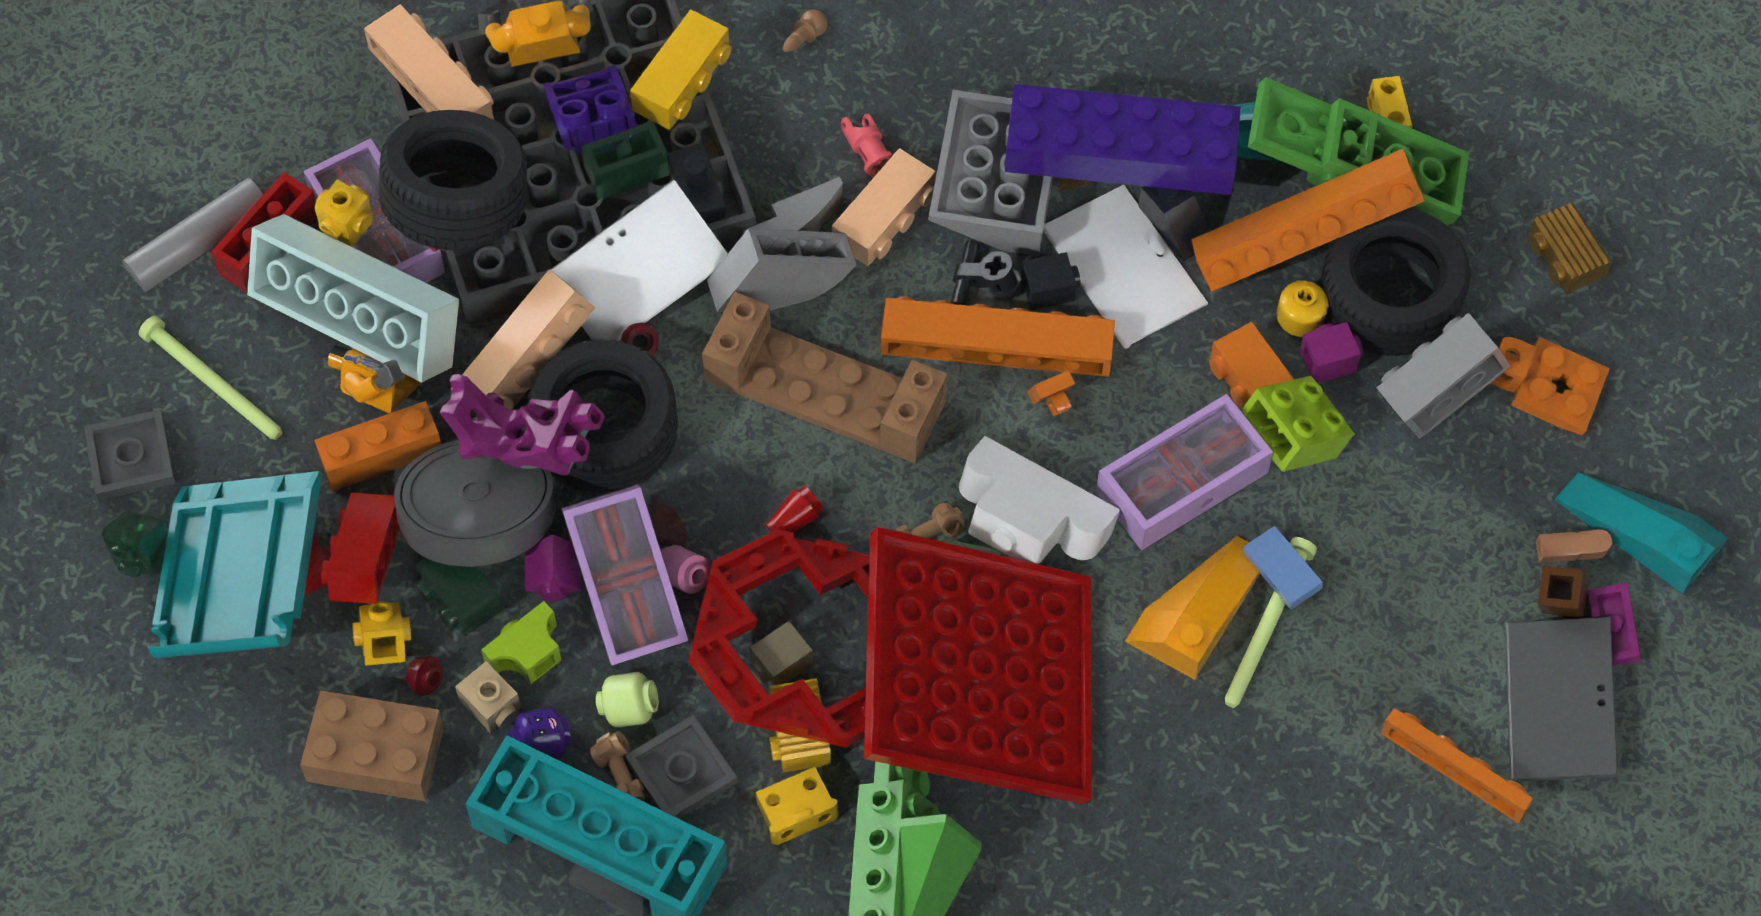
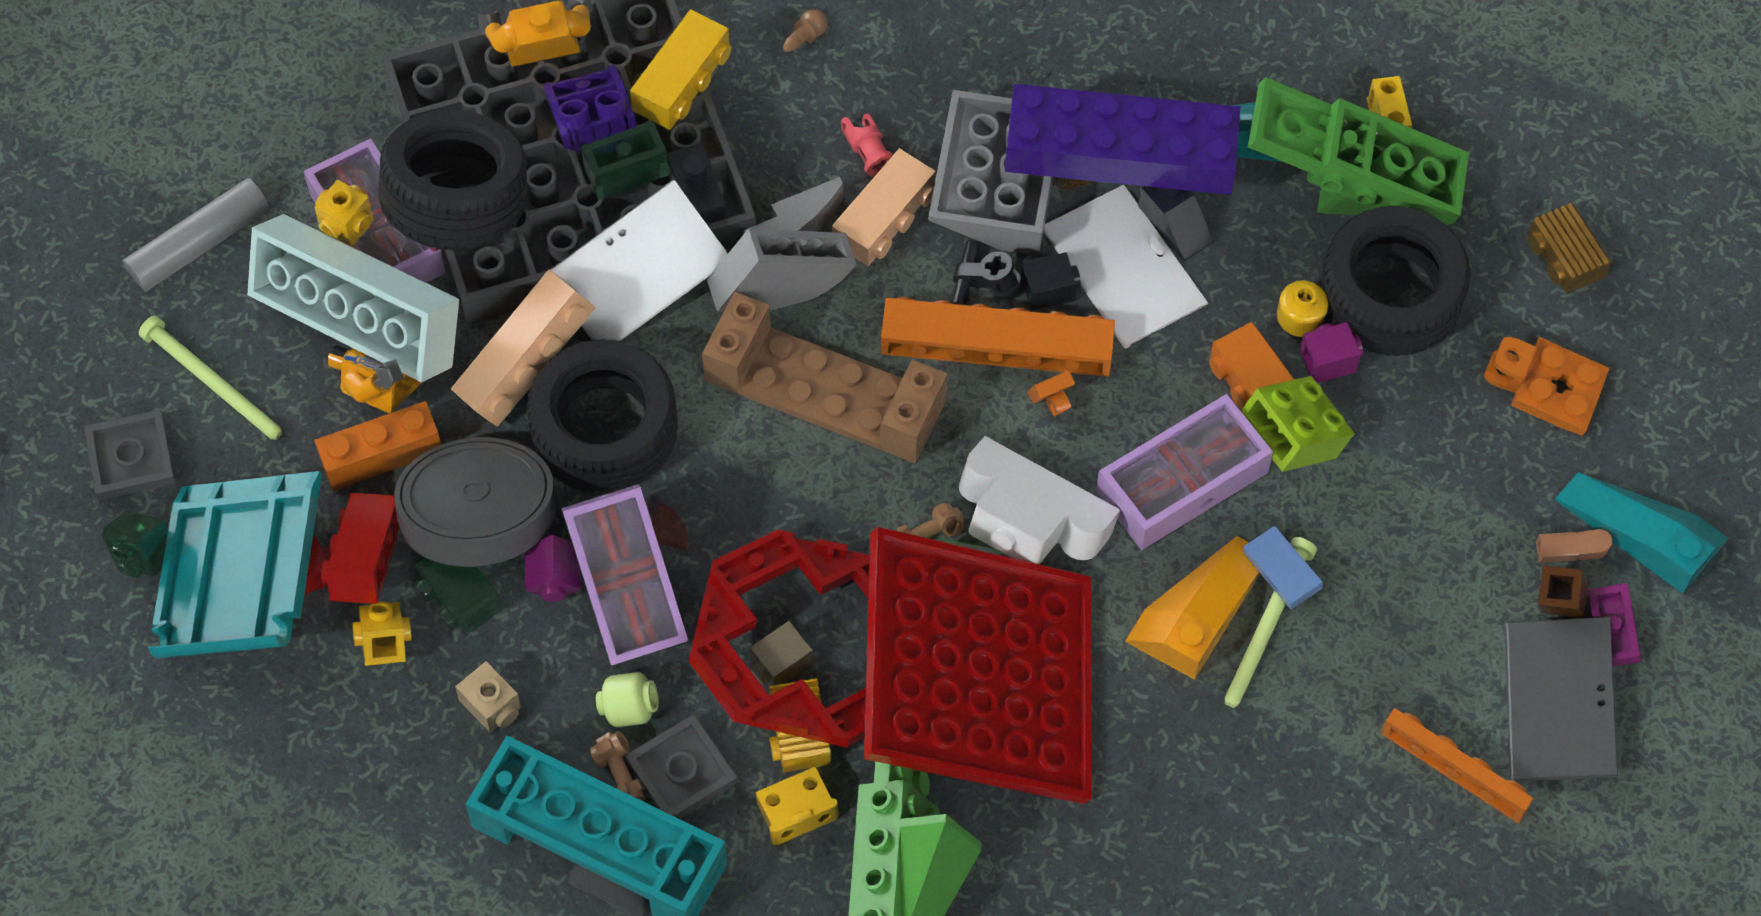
(283, 197): red brick -> none
(372, 745): medium nougat brick -> none
(424, 65): light nougat brick -> none
(424, 674): dark red plate -> none
(496, 430): magenta hips -> none
(526, 645): lime brick -> none
(543, 731): dark purple head -> none
(646, 331): dark red plate -> none
(685, 568): bright pink brick -> none
(796, 511): red cone -> none
(1307, 220): orange brick -> none
(1443, 375): light grey brick -> none

